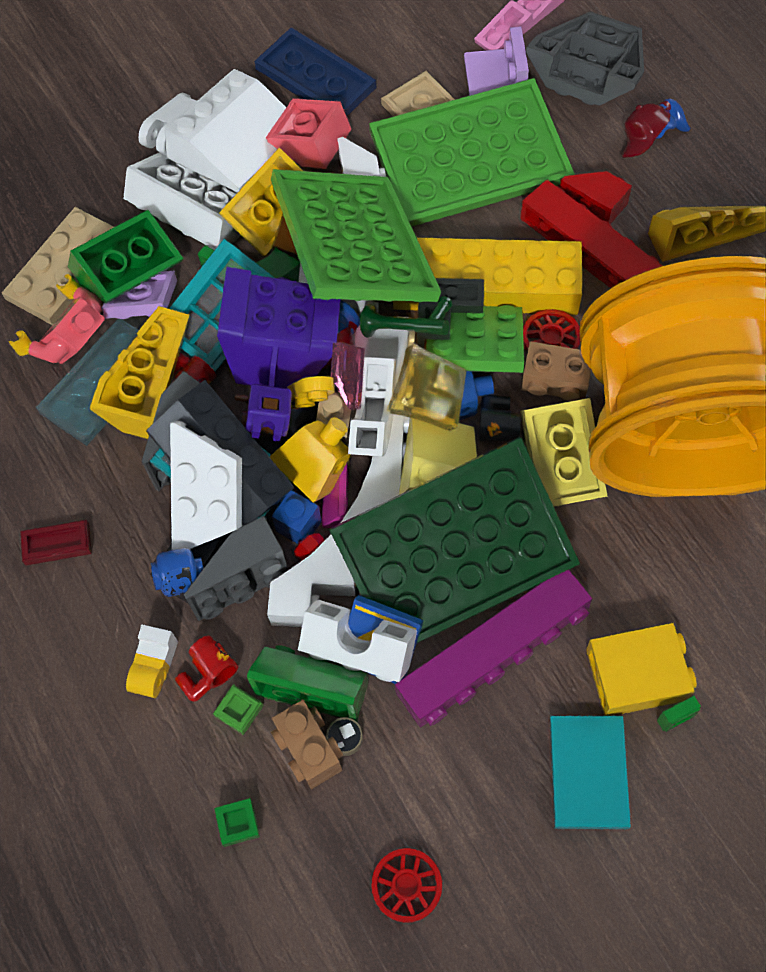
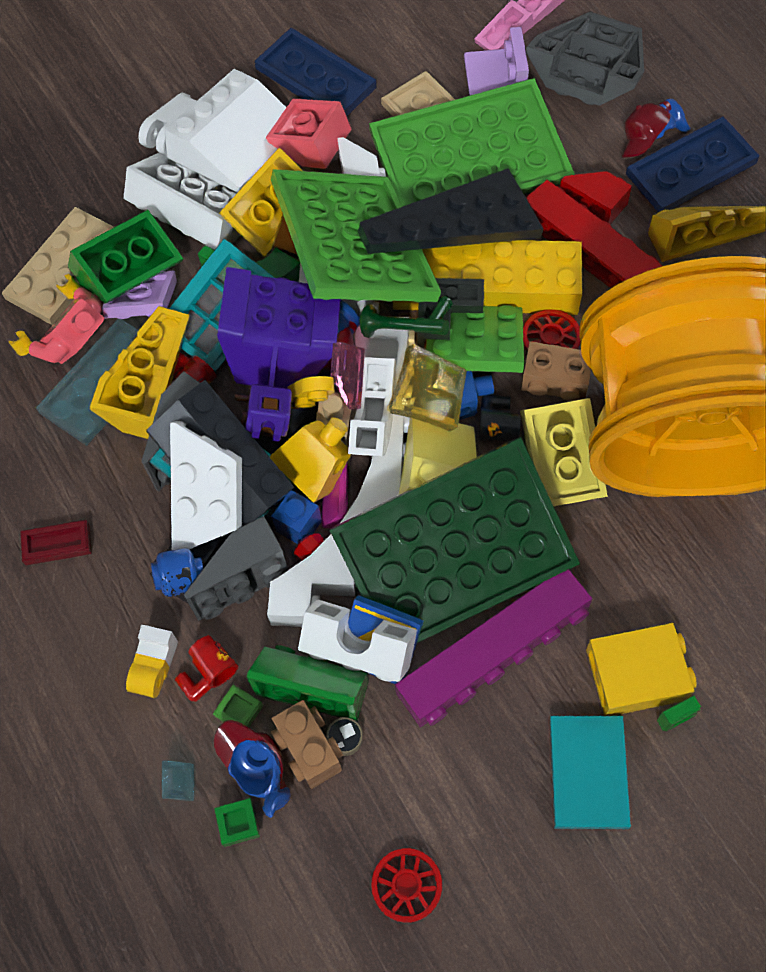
(177, 780): none -> clear light blue slope
(254, 763): none -> blue hair
(469, 214): none -> black wing
(692, 165): none -> dark blue plate

